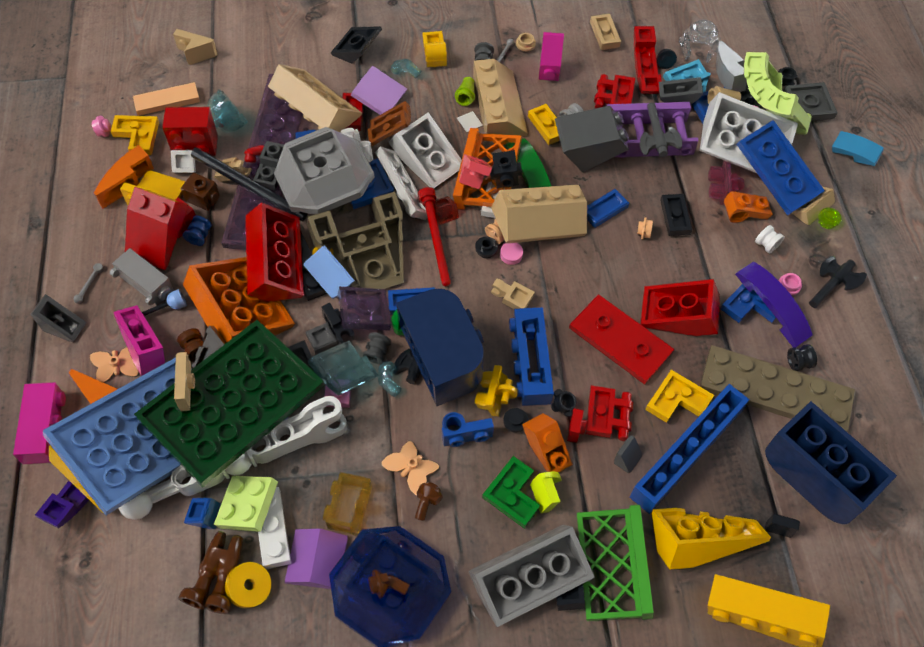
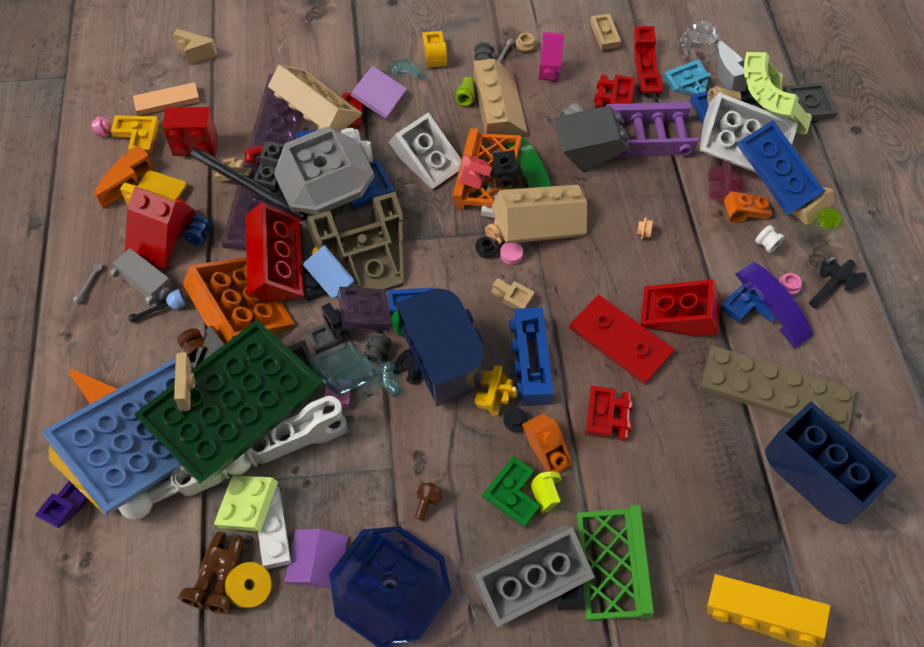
(39, 410): dark pink brick -> none
(57, 319): dark grey slope -> none
(113, 364): light nougat piece -> none
(140, 339): dark pink slope -> none
(182, 161): white plate -> none
(200, 191): reddish brown brick -> none
(202, 513): blue slope -> none
(225, 113): clear light blue cylinder -> none
(348, 503): clear yellow window -> none
(355, 43): black slope -> none
(380, 582): reddish brown plate -> none
(389, 123): dark orange slope -> none
(402, 182): white plate -> none
(412, 464): light nougat piece -> none
(427, 197): red piece -> none
(445, 210): clear red slope -> none
(469, 121): white sticker -> none
(471, 431): blue plate -> none
(545, 123): yellow plate -> none
(569, 400): black plate -> none
(577, 425): red plate -> none
(606, 208): blue tile -> none
(628, 455): dark grey slope -> none
(659, 139): dark grey piece -> none
(666, 58): black plate -> none
(676, 214): black plate -> none
(678, 391): yellow plate -> none
(681, 90): dark grey slope -> none
(688, 449): blue brick -> none
(698, 539): yellow wedge -> none
(782, 525): black tile -> none
(789, 76): black plate -> none
(802, 357): black wheel -> none
(861, 149): dark azure slope -> none

